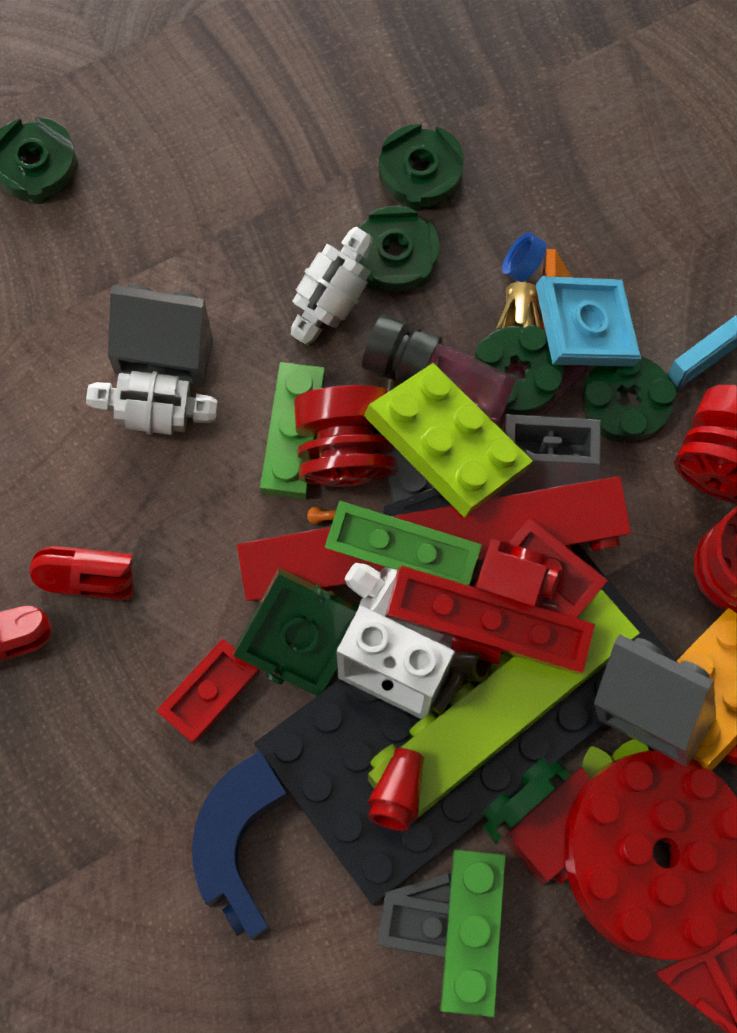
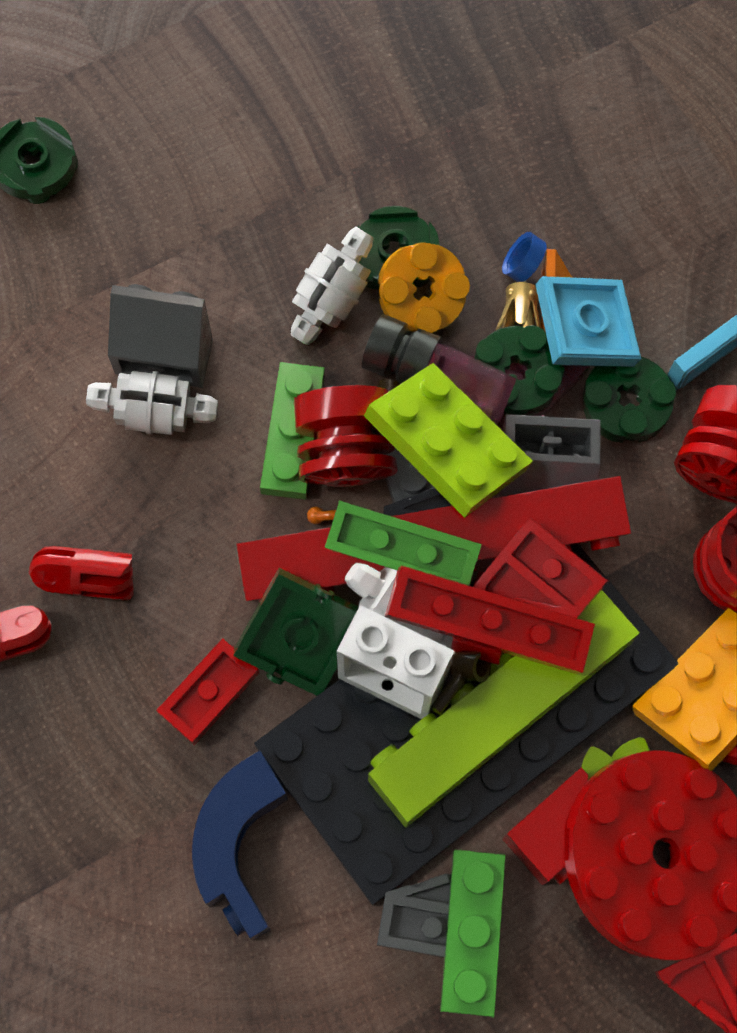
(397, 793): red cone -> none
(415, 187): dark green plate -> none
(423, 262): none -> light orange plate
(517, 574): red brick -> none
(536, 790): dark green plate -> none
(656, 699): dark grey slope -> none

